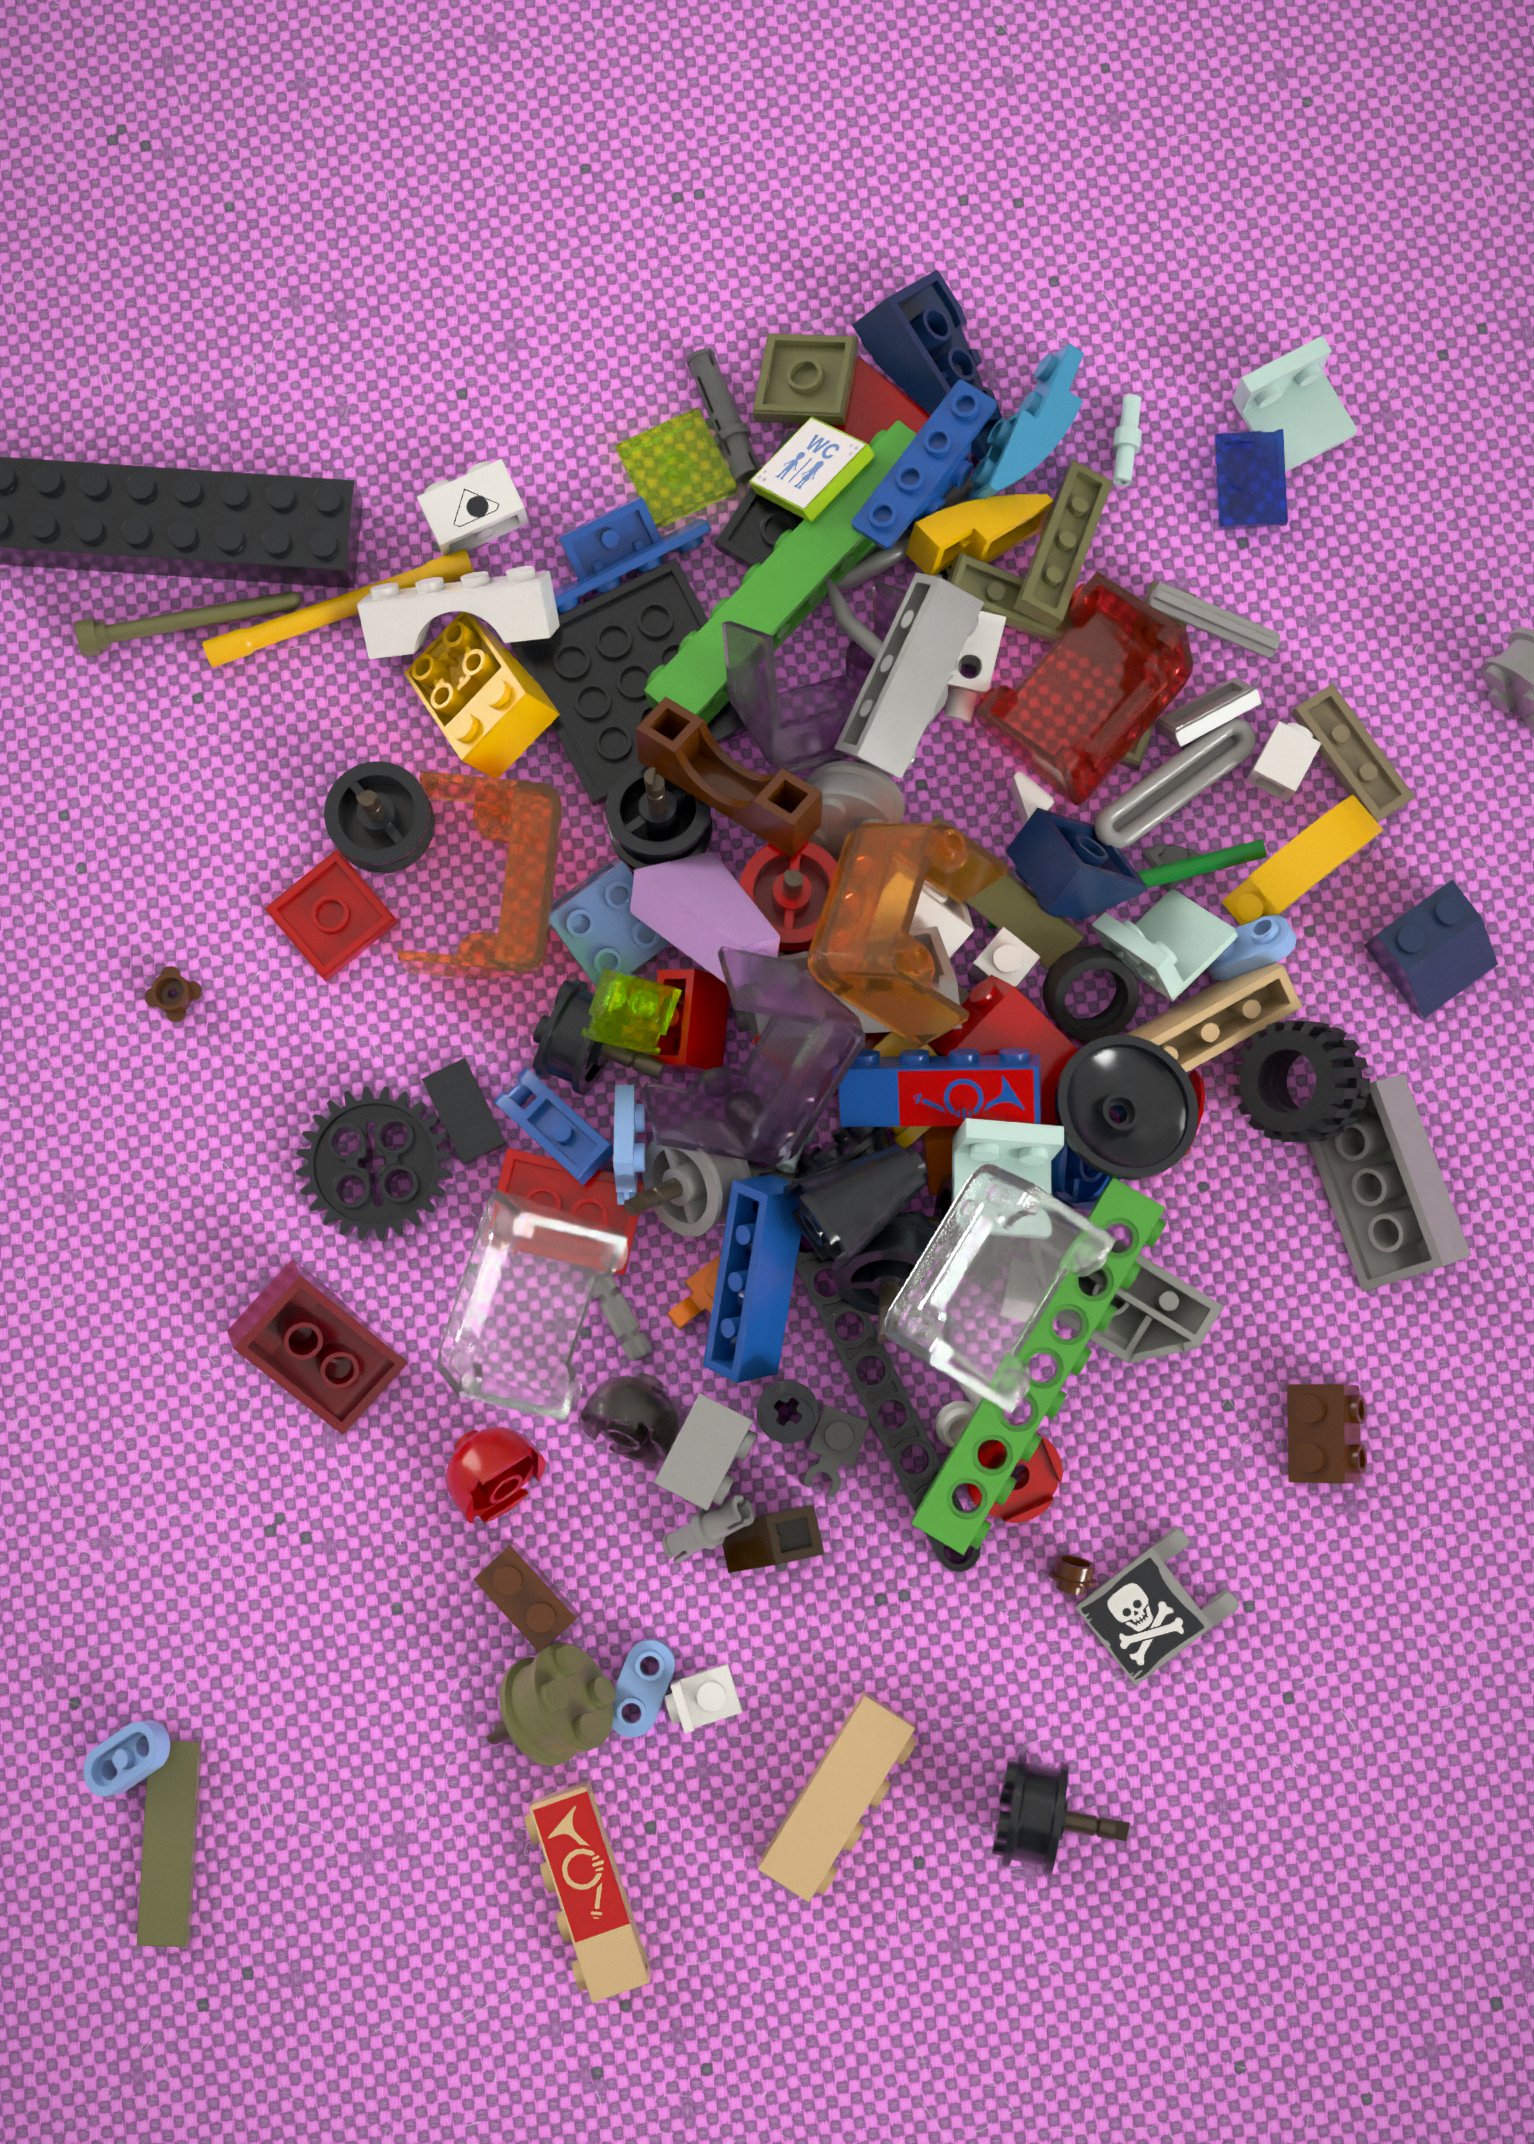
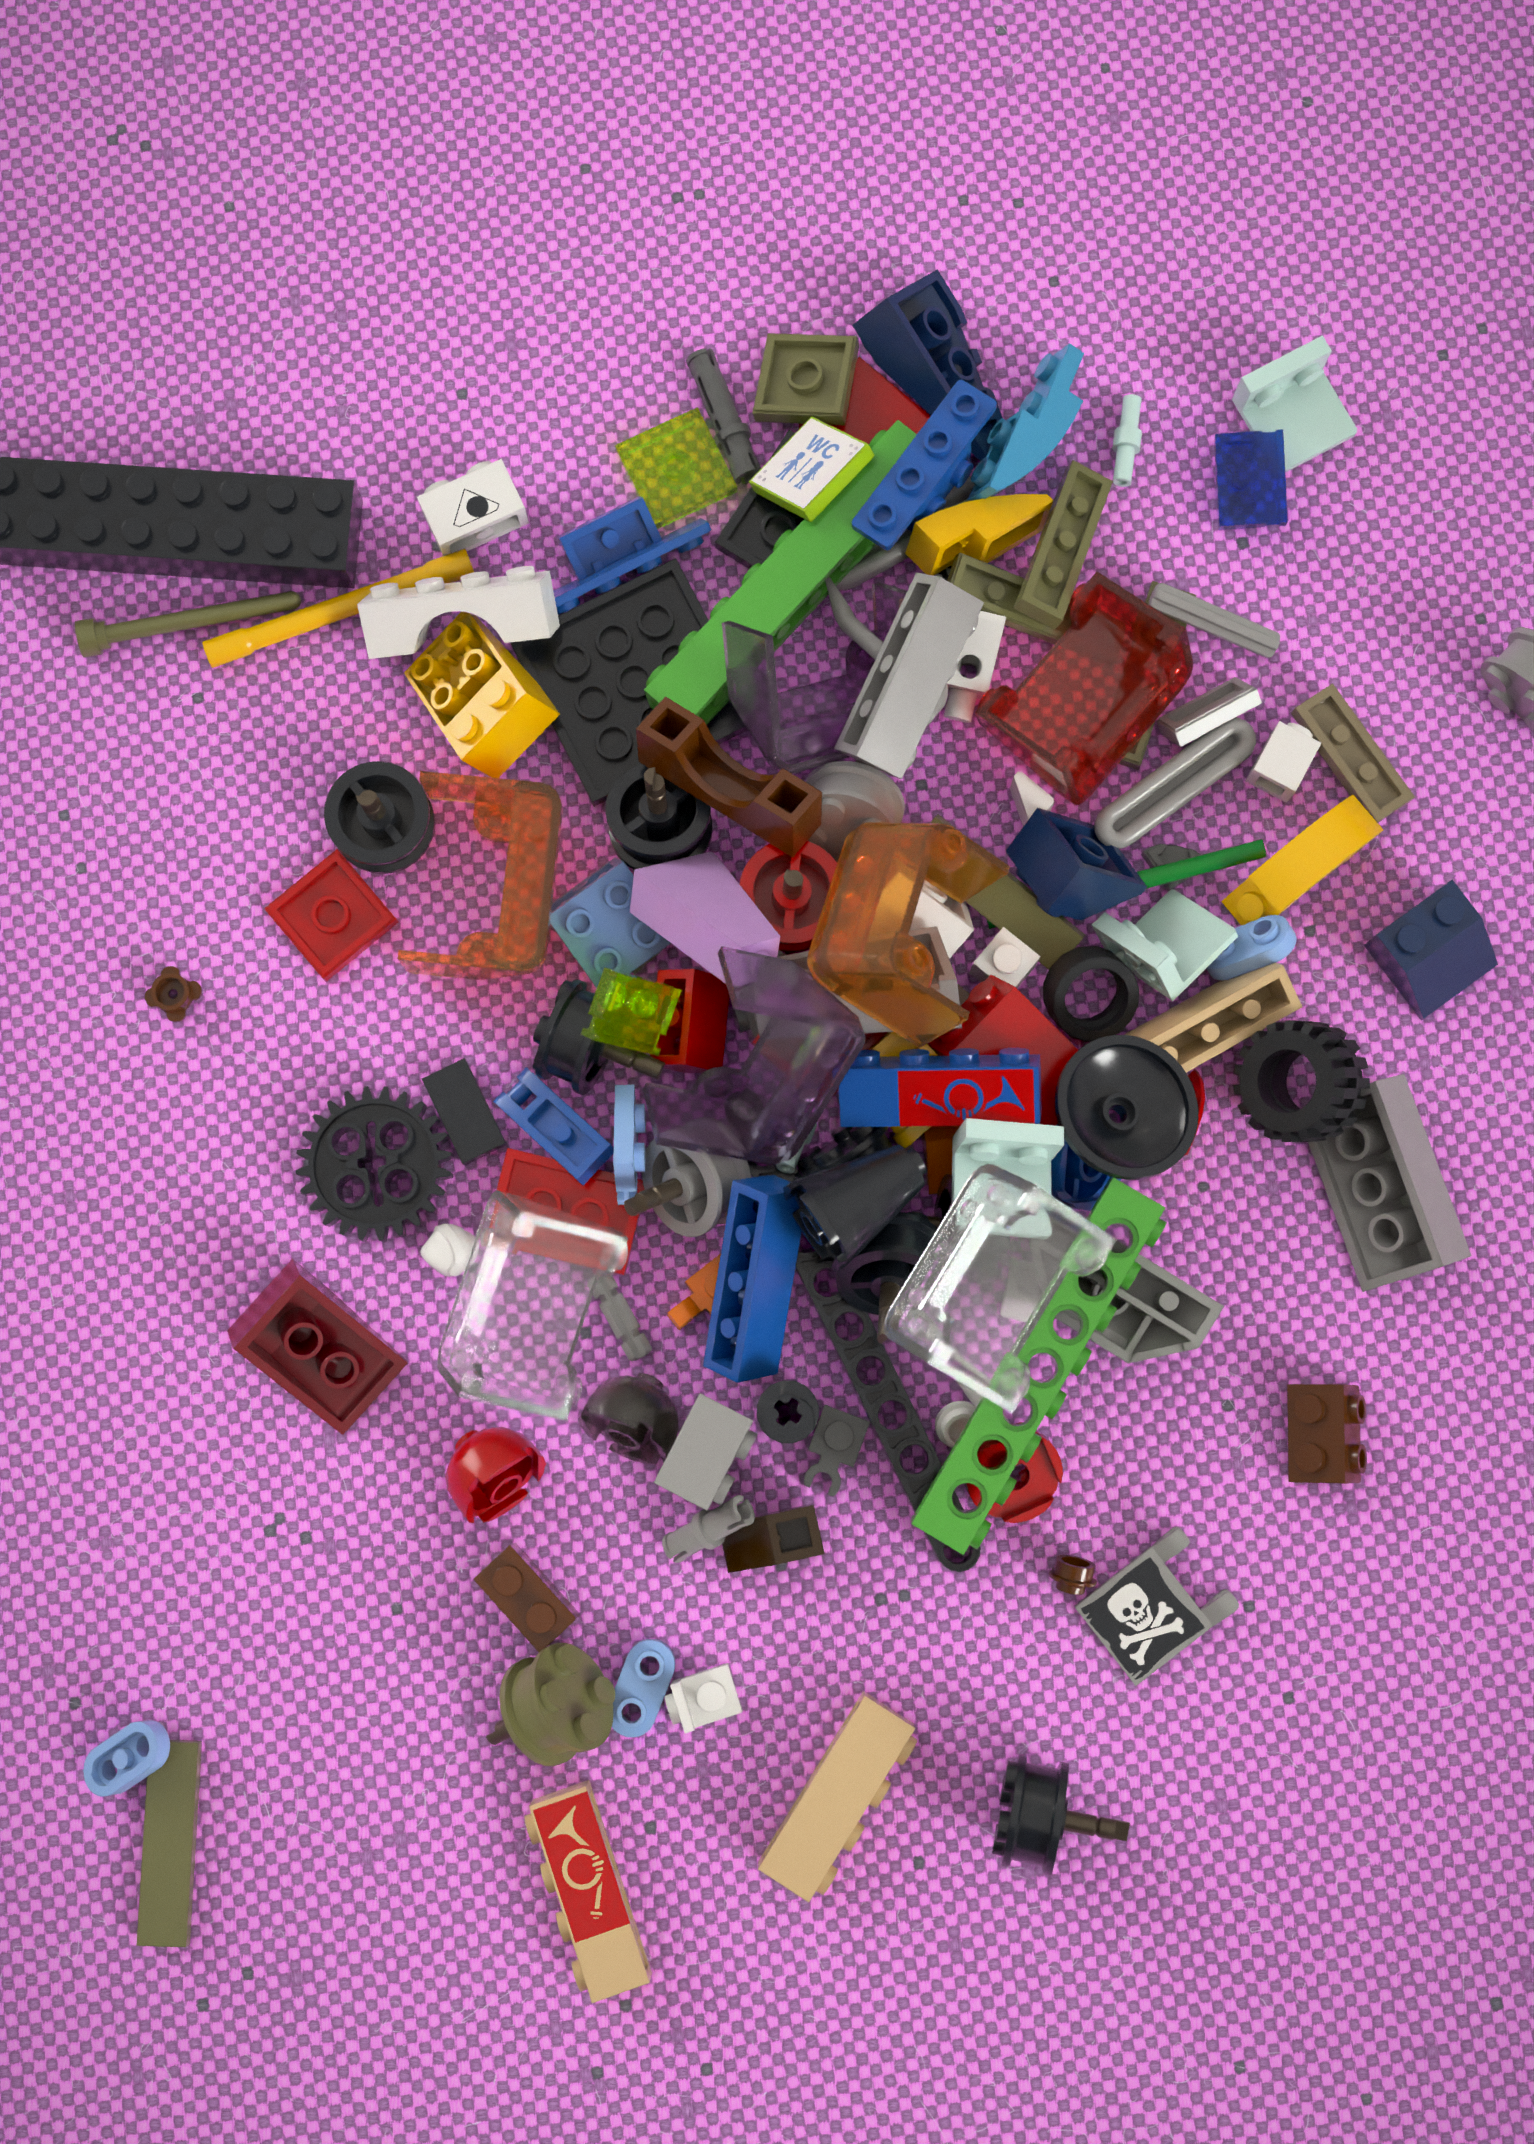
(448, 1249): none -> white piece

